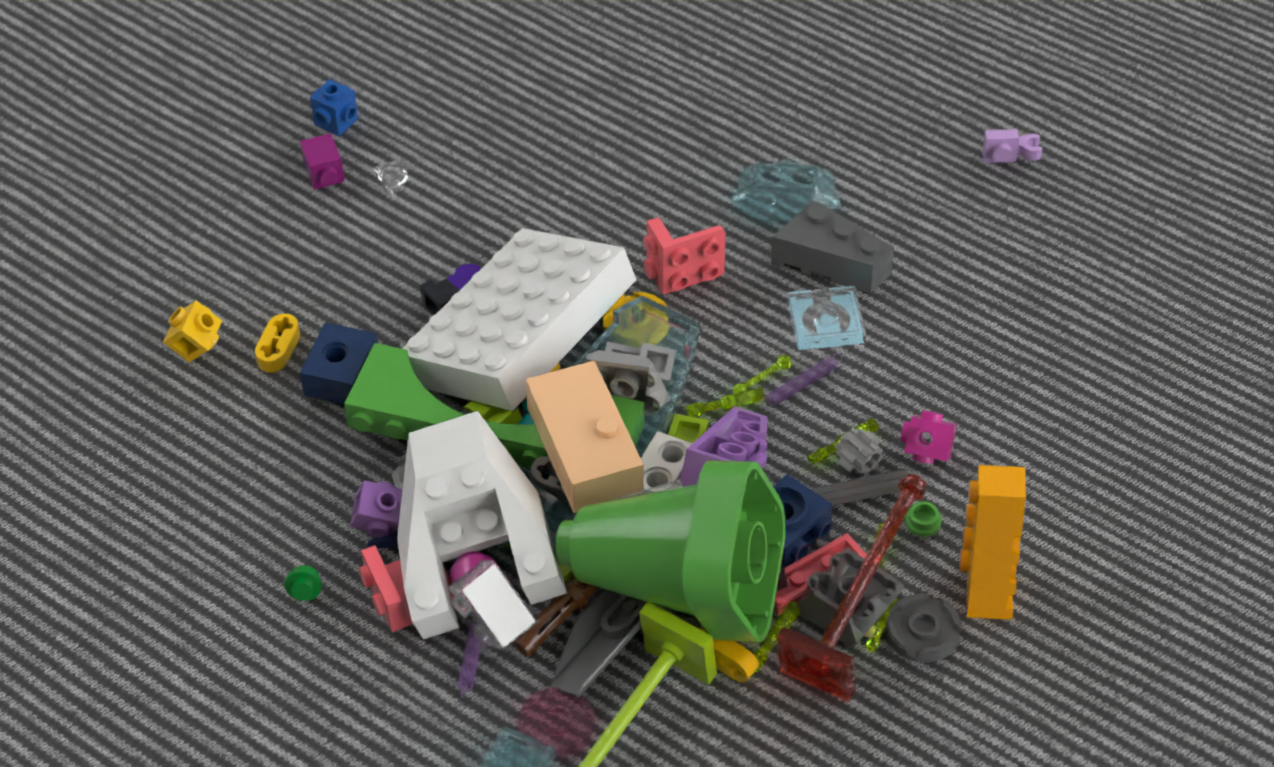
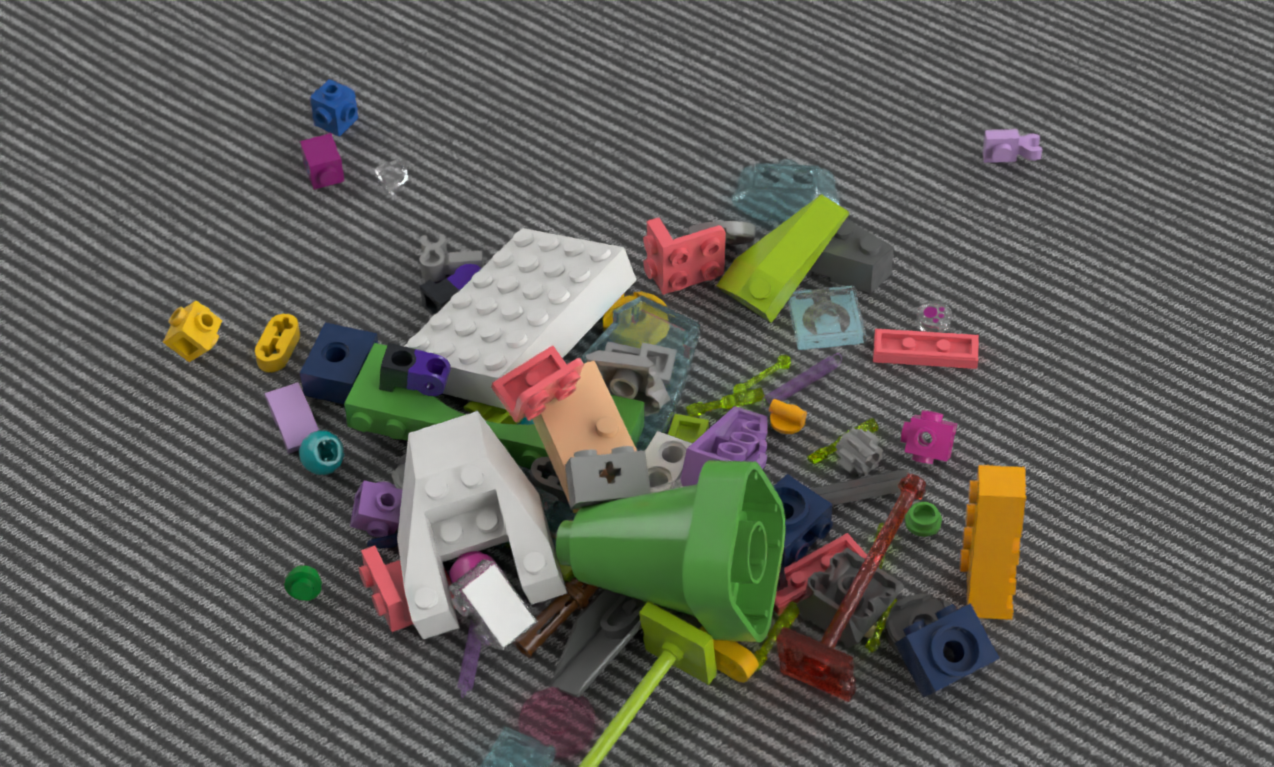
(291, 415): none -> lavender slope
(321, 452): none -> teal piece
(413, 370): none -> leg
(436, 265): none -> light grey bar
(537, 383): none -> coral bracket
(588, 488): none -> light grey brick
(736, 232): none -> light grey tile
(777, 263): none -> lime wedge
(786, 417): none -> light orange plate
(924, 646): none -> dark blue brick
(926, 348): none -> coral tile
(934, 317): none -> clear tile

